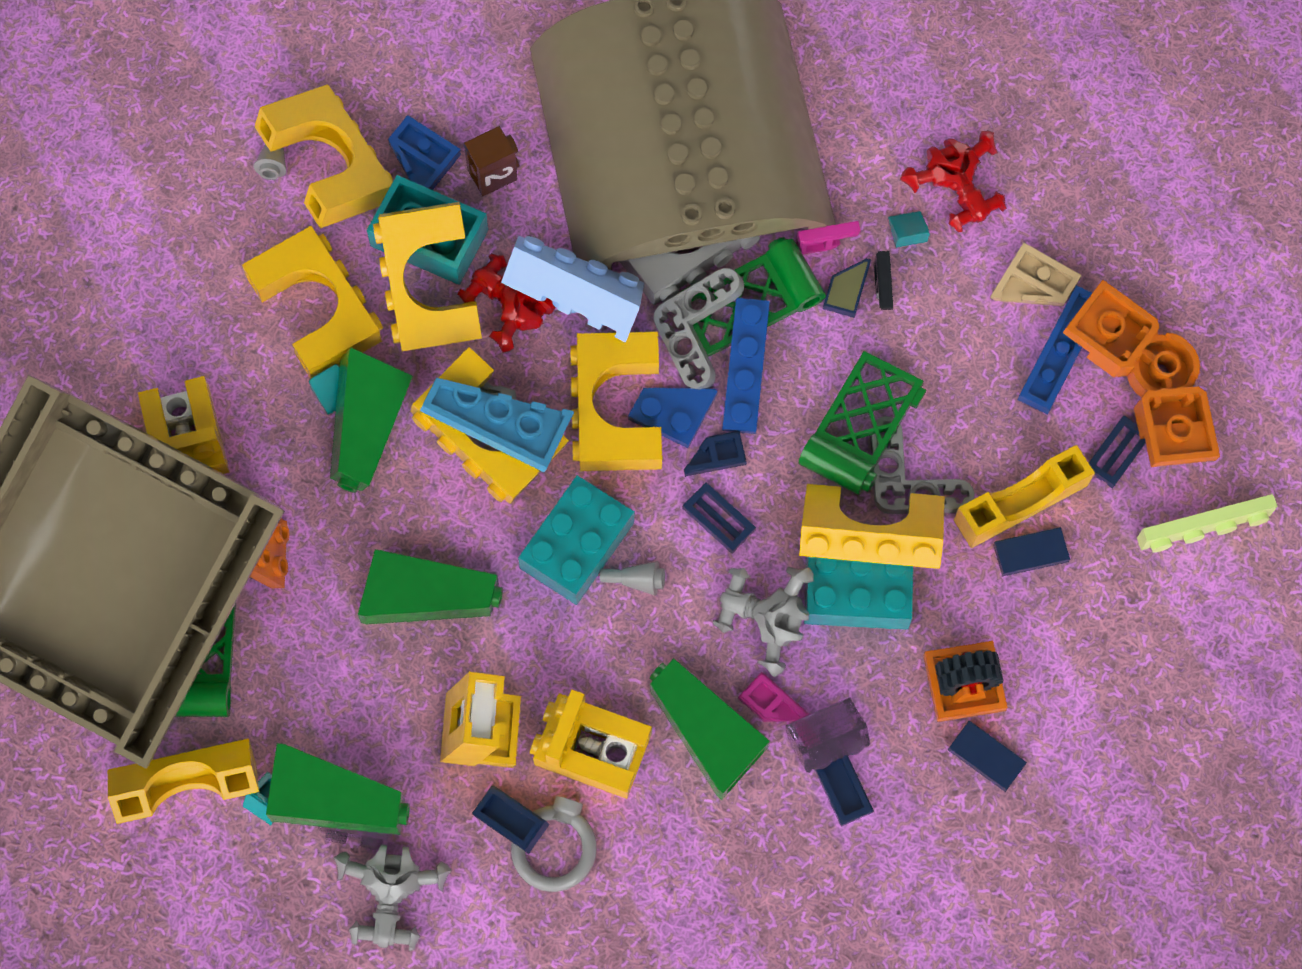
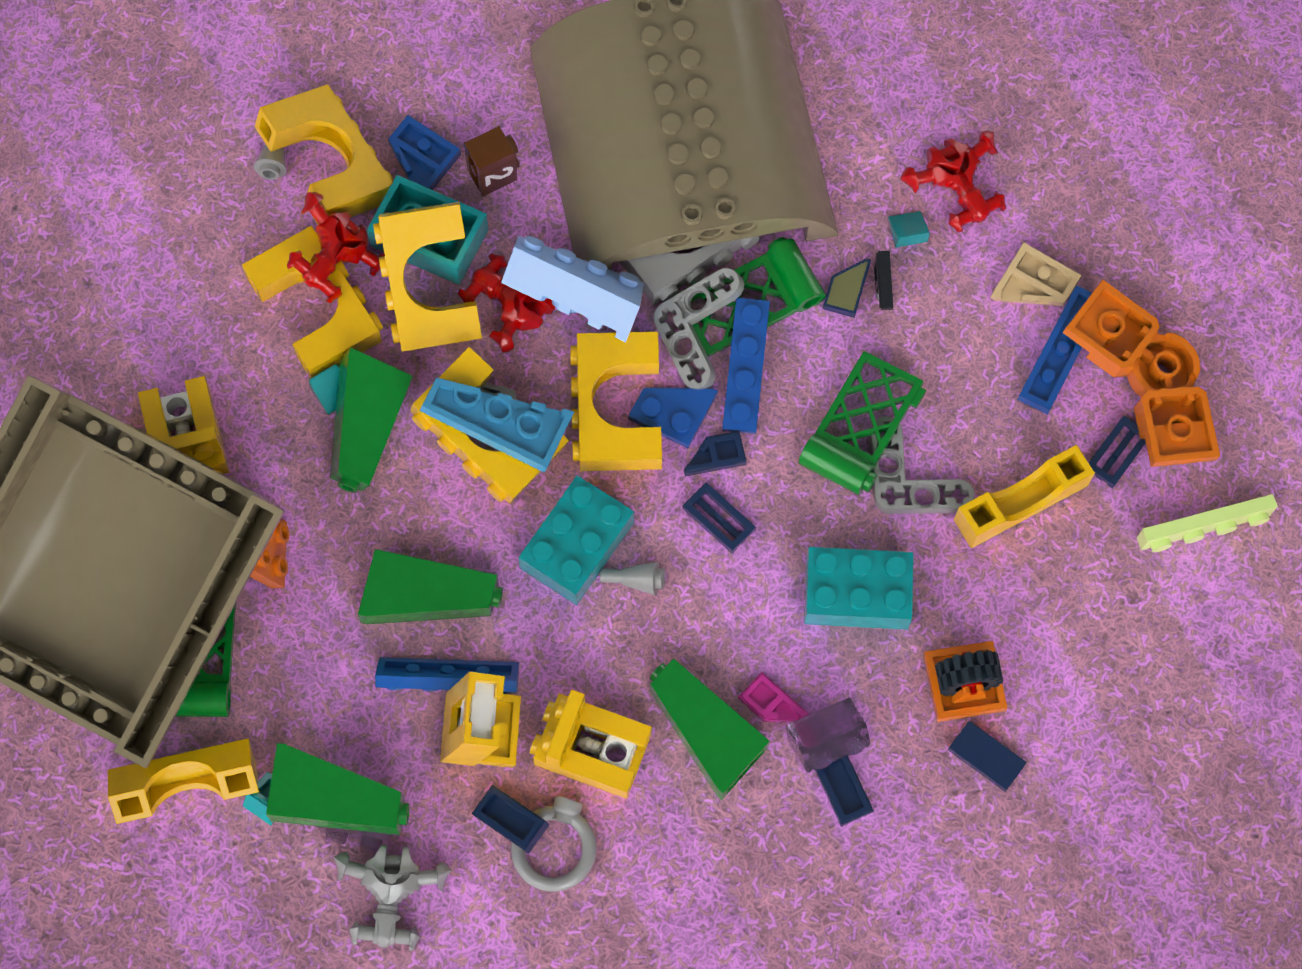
(339, 241): none -> red piece
(439, 673): none -> blue plate
(776, 616): light grey piece -> none
(826, 237): dark pink tile -> none
(909, 542): yellow arch -> none
(1031, 551): dark blue tile -> none

